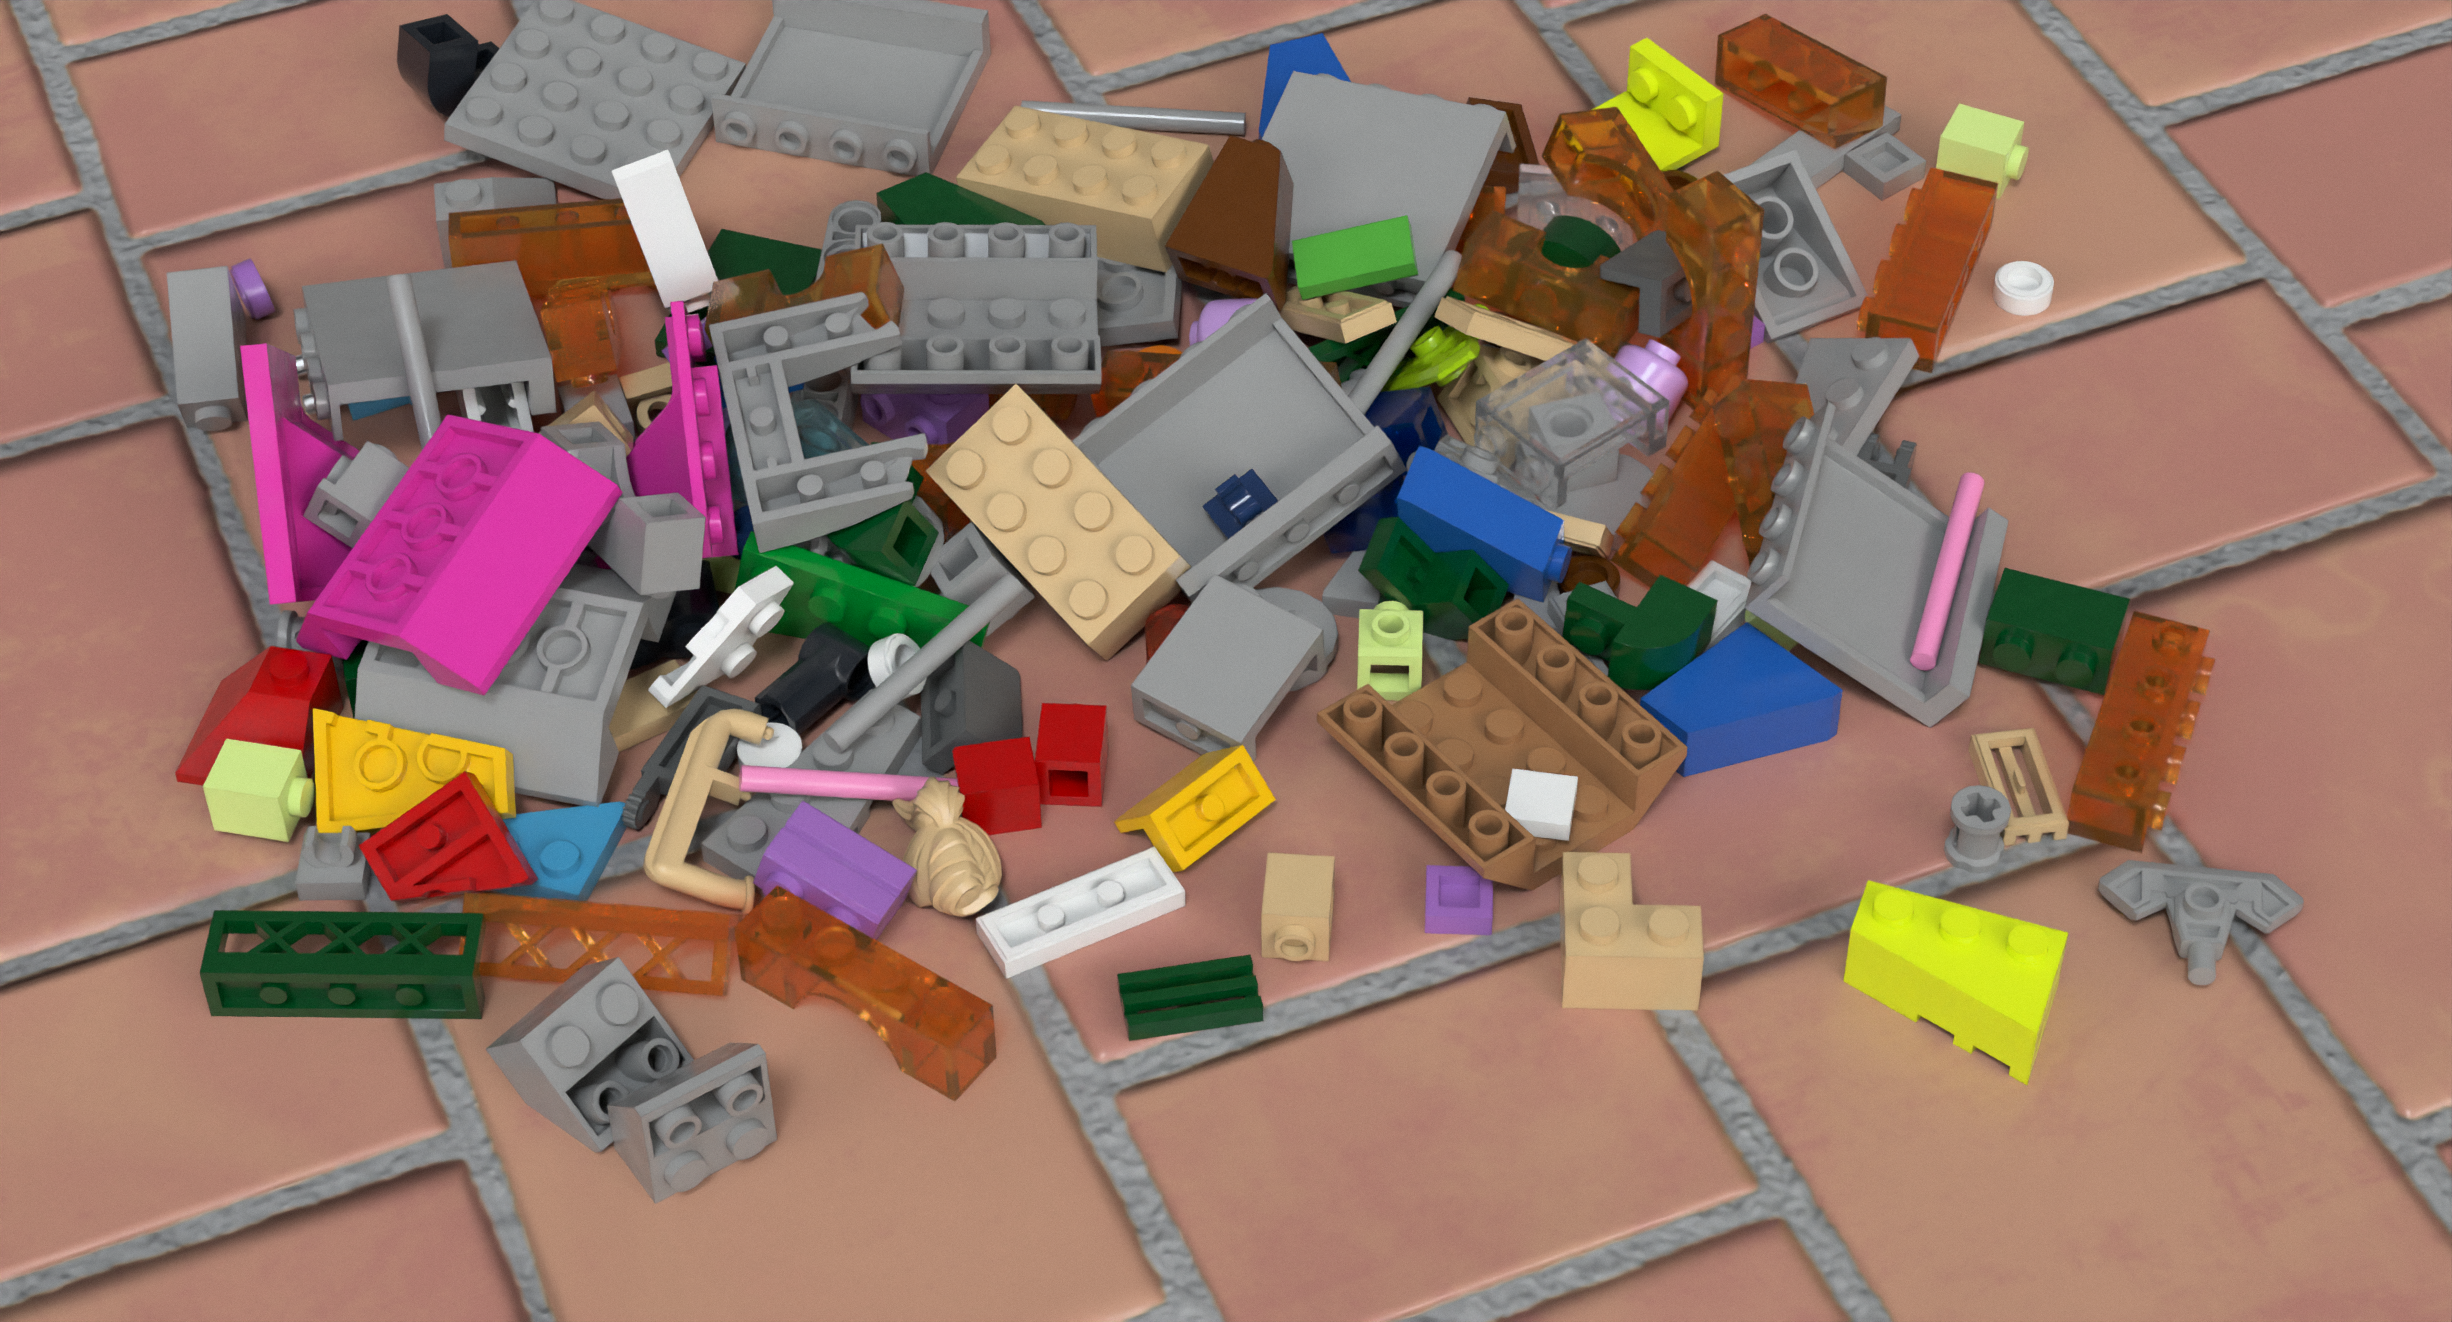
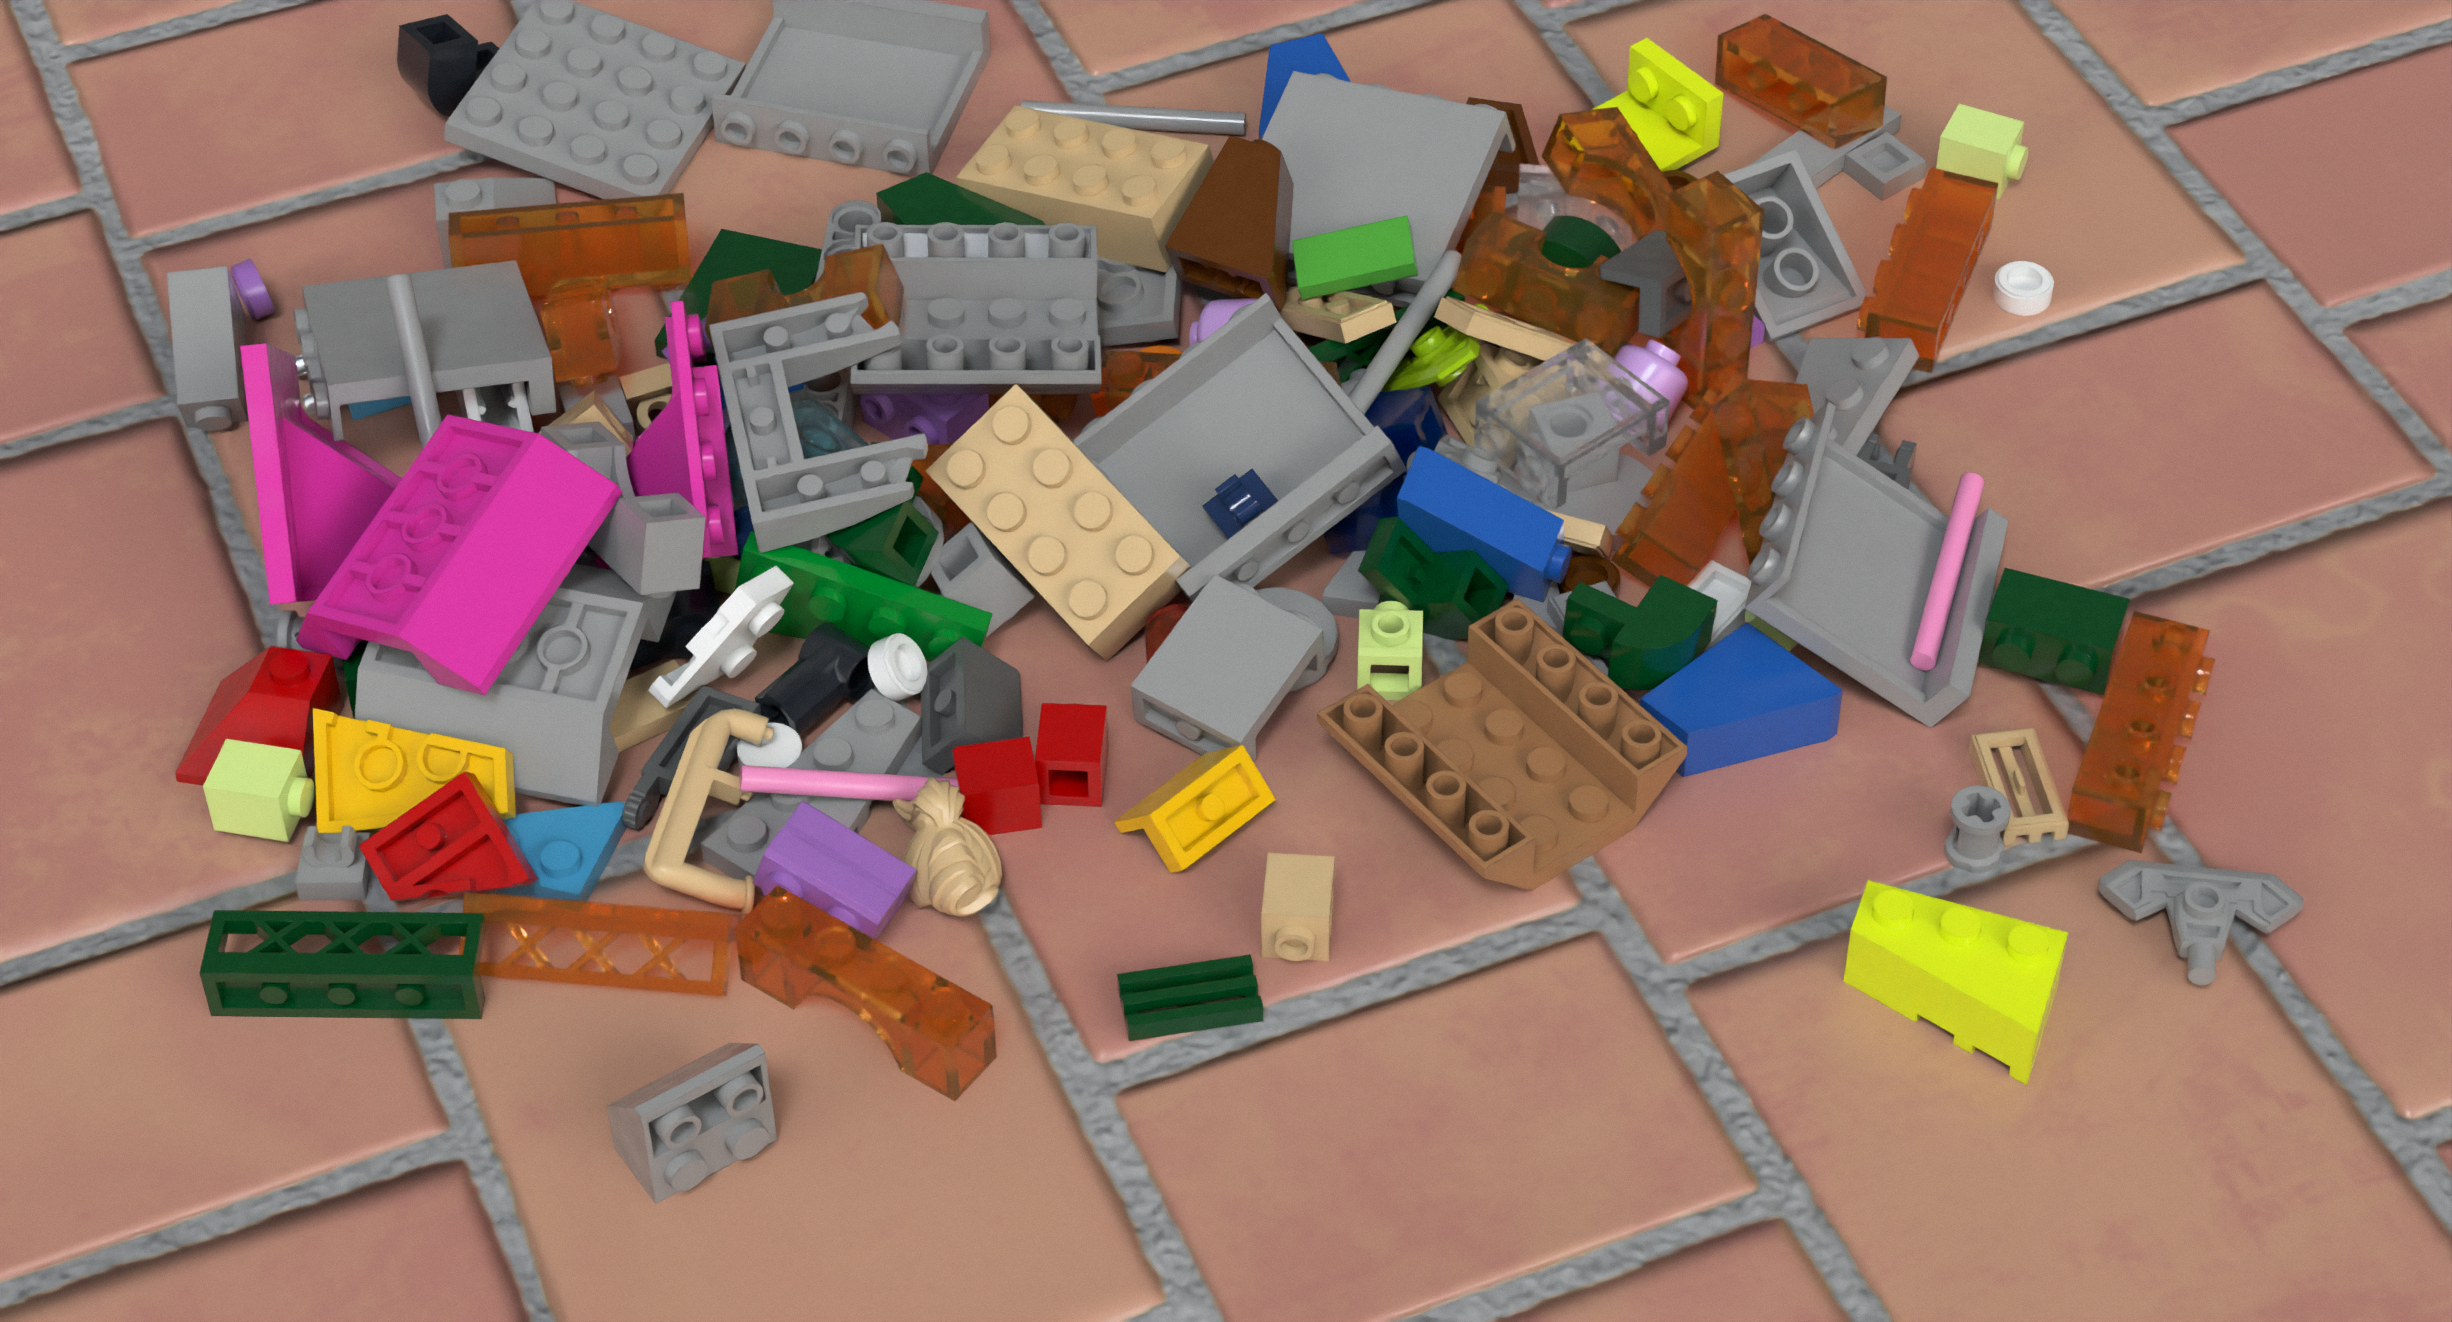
(355, 492): light grey brick -> none
(587, 1049): light grey slope -> none
(667, 230): white slope -> none
(923, 663): light grey bar -> none
(1080, 912): white tile -> none
(1458, 901): medium lavender tile -> none
(1542, 802): white tile -> none
(1620, 950): tan brick -> none

